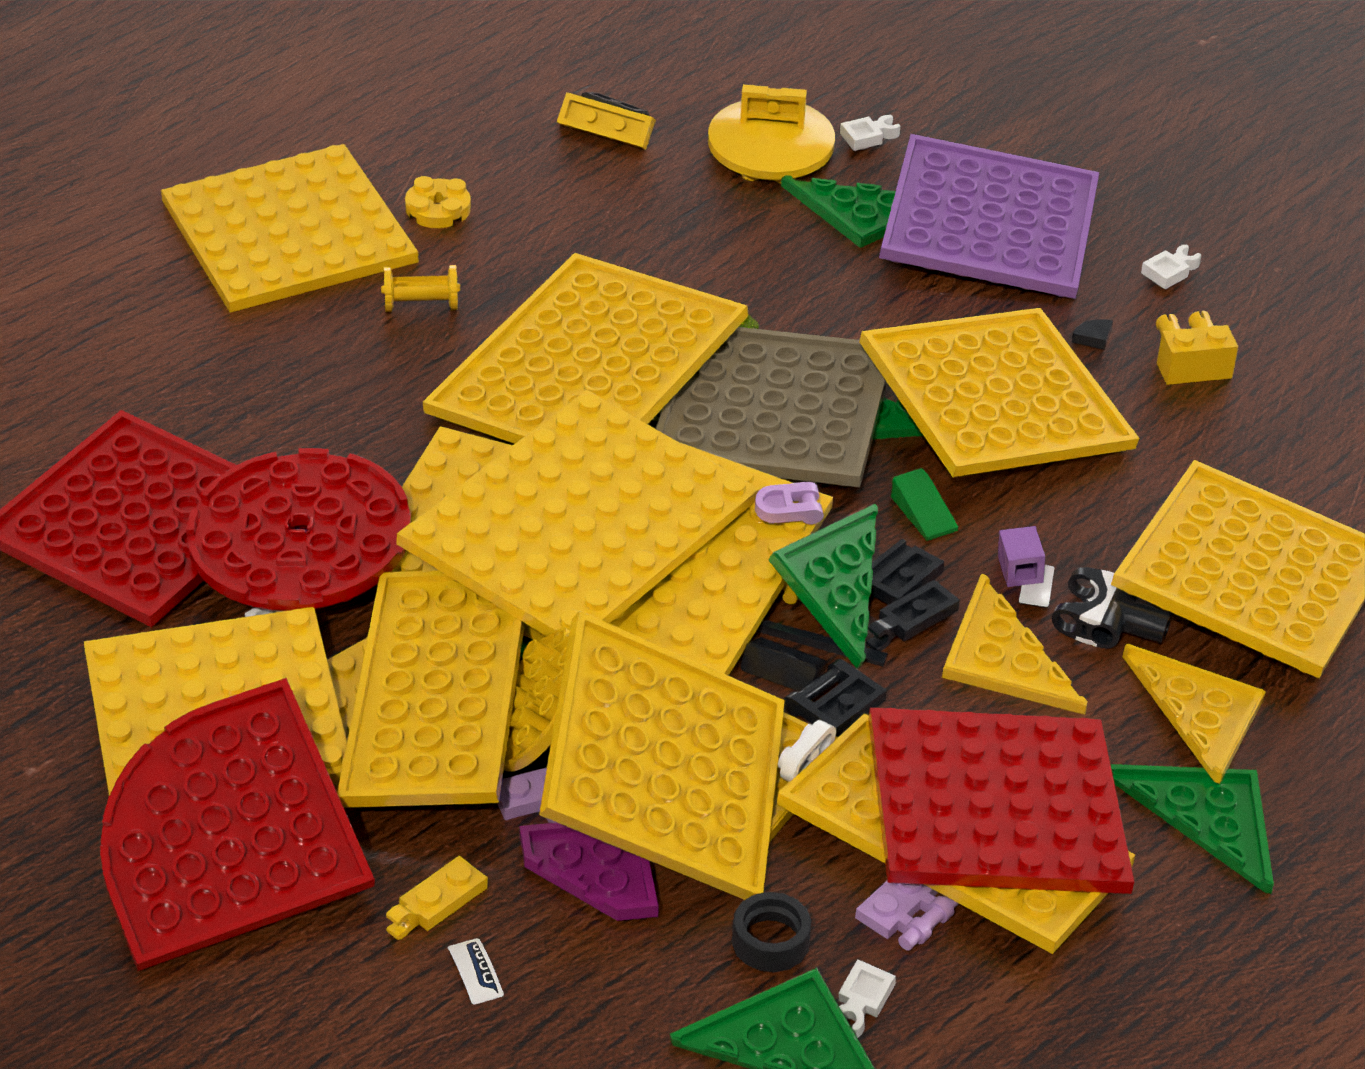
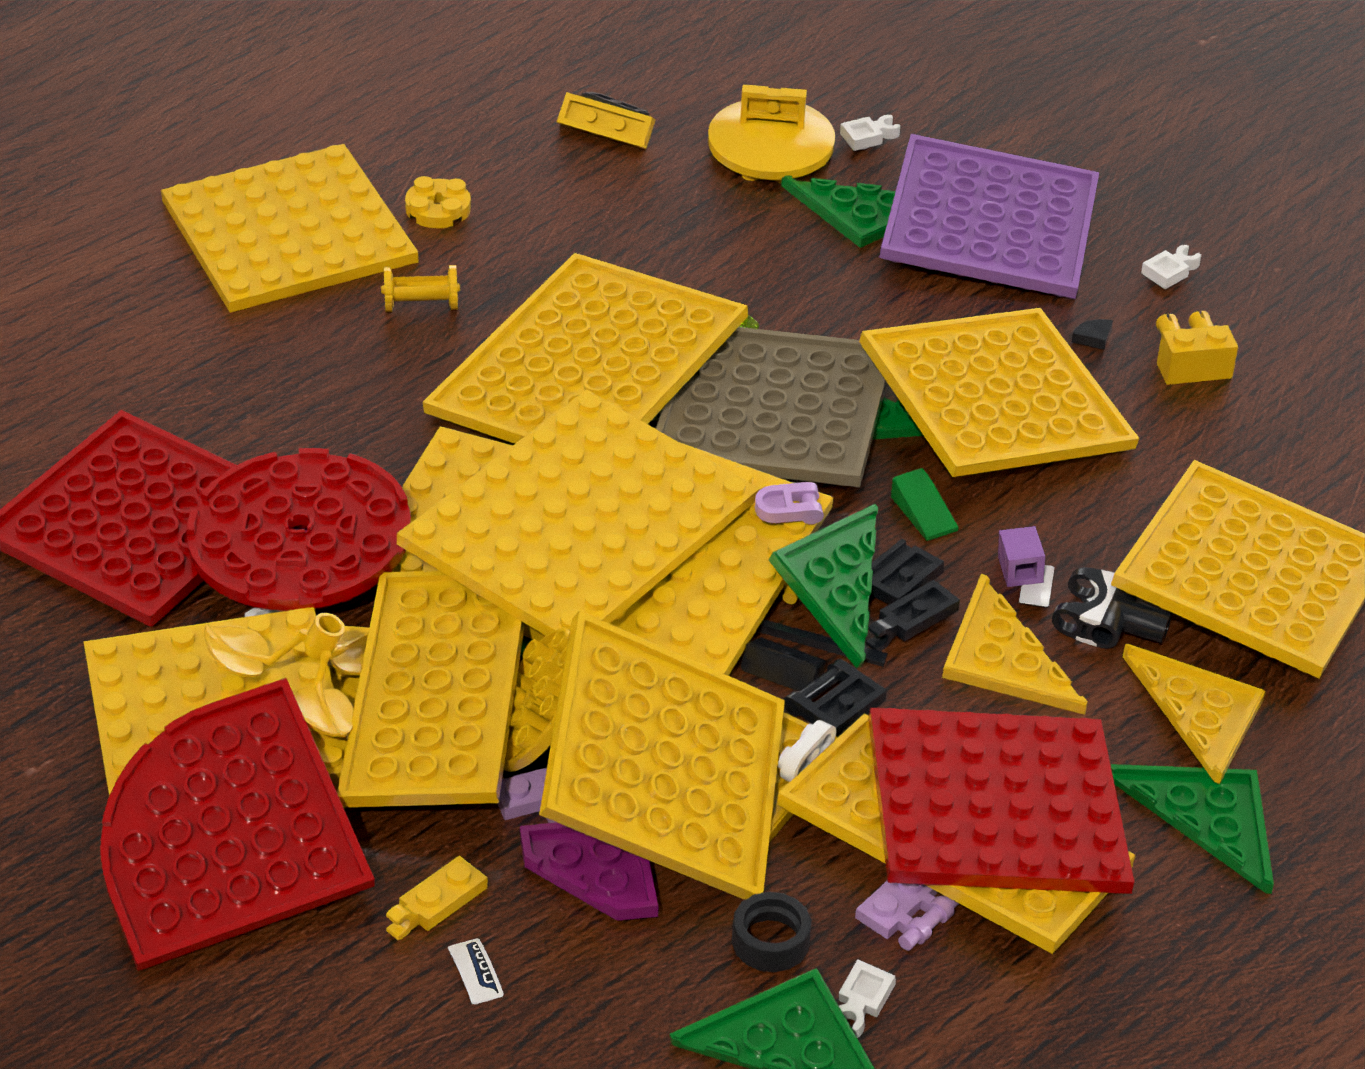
(324, 710): none -> yellow plant

